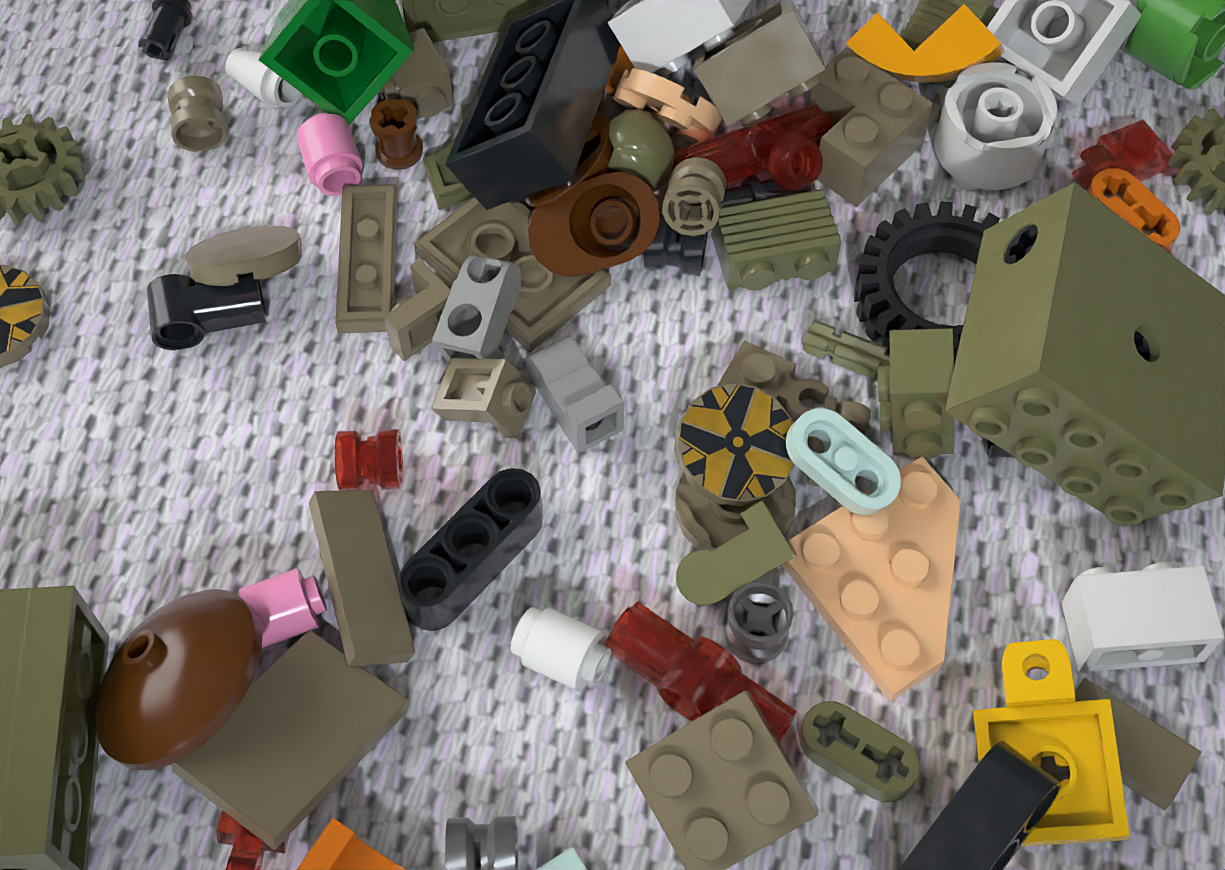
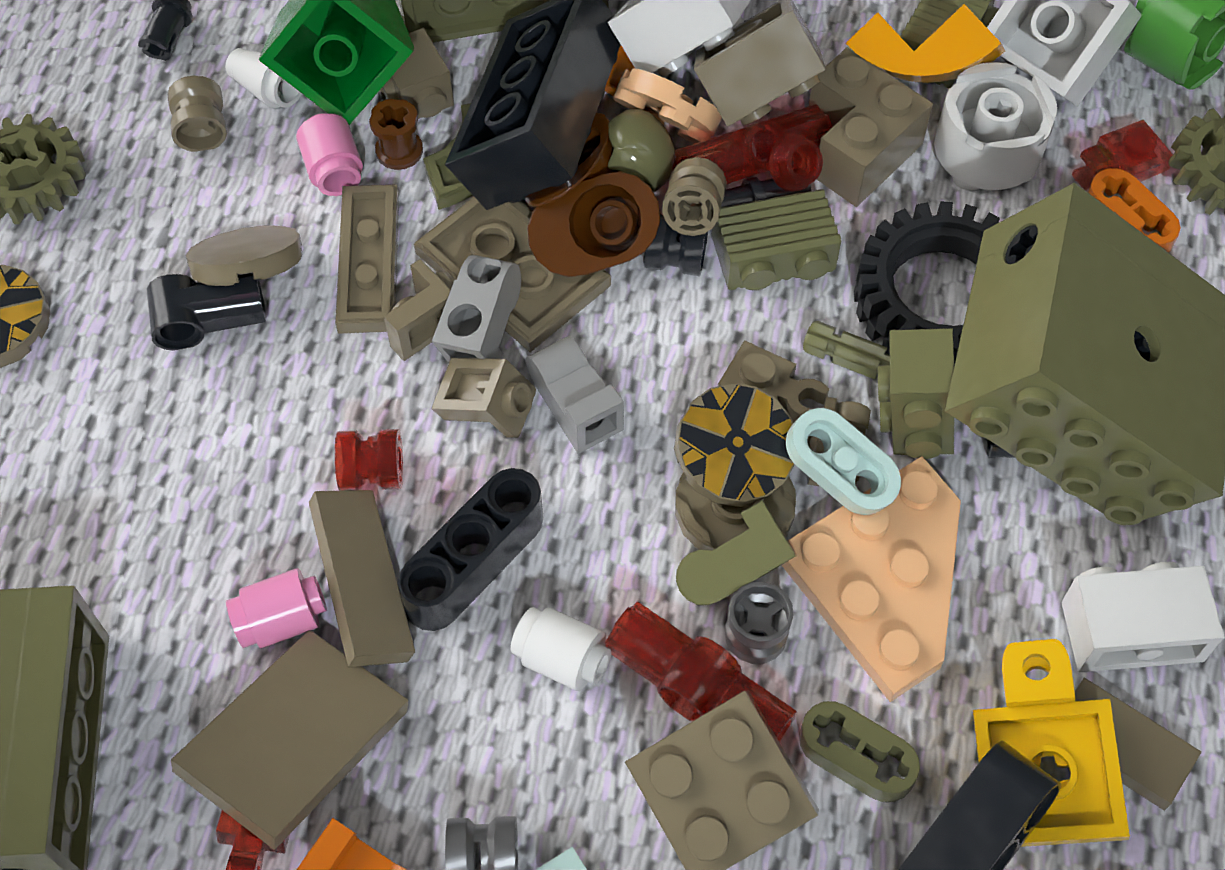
(178, 679): reddish brown dish -> none

